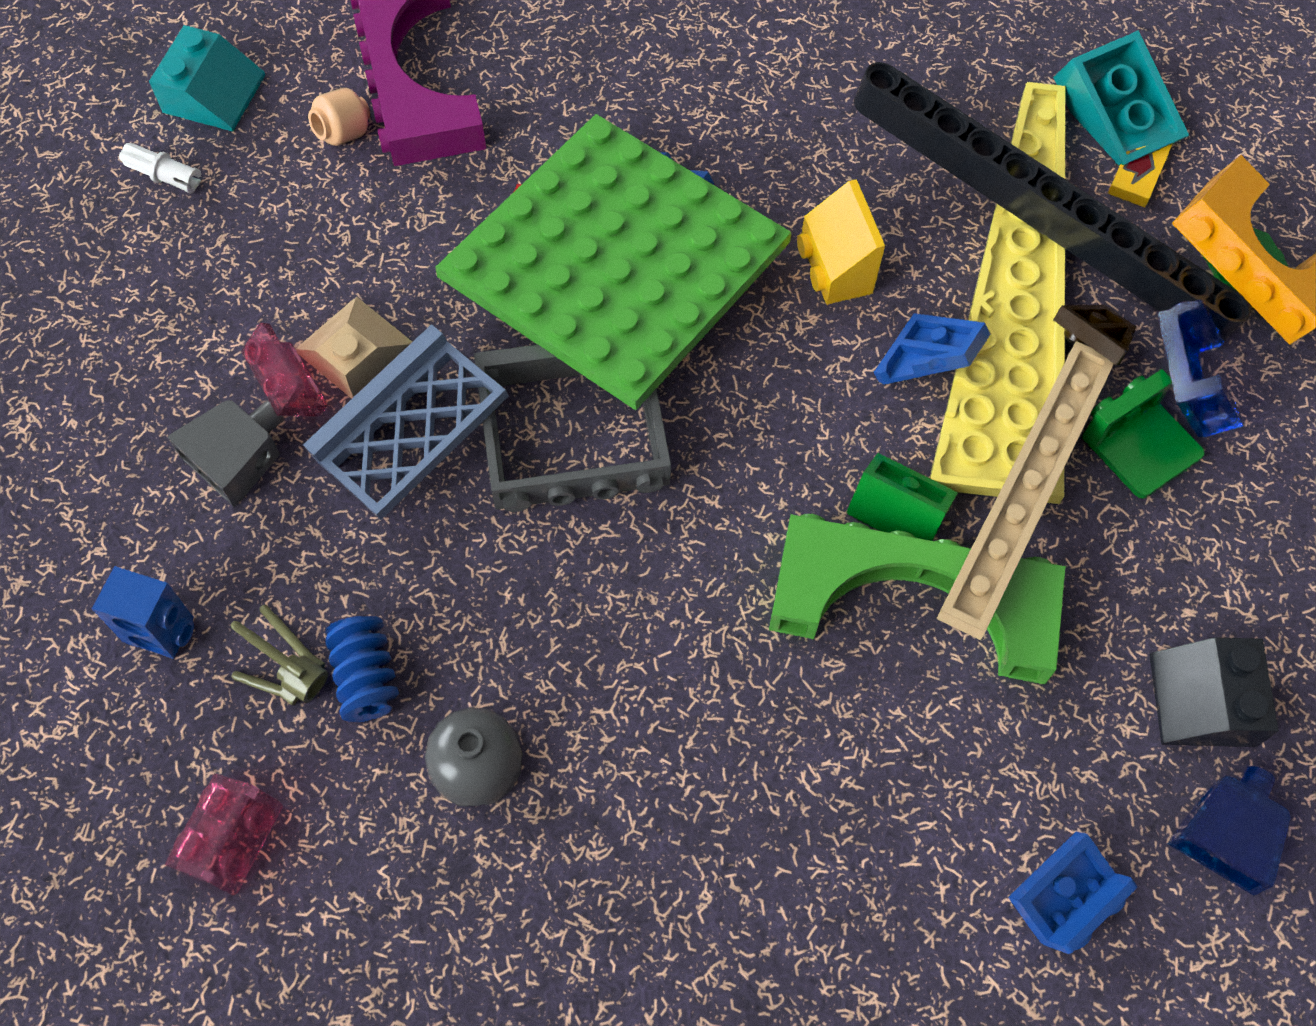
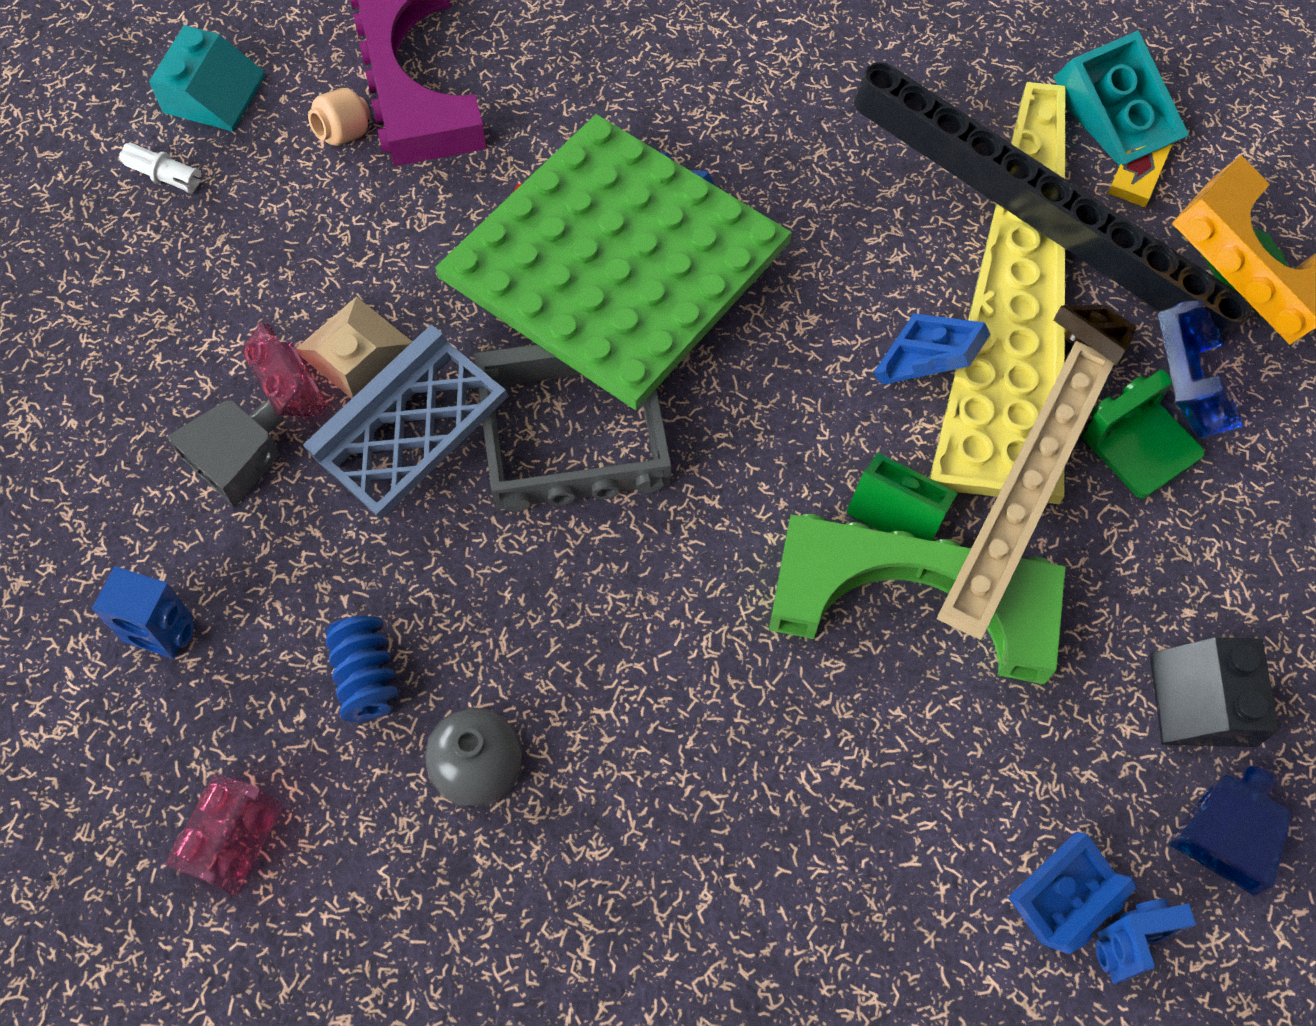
(299, 676): olive plant -> none
(842, 245): yellow slope -> none
(1124, 944): none -> blue bracket

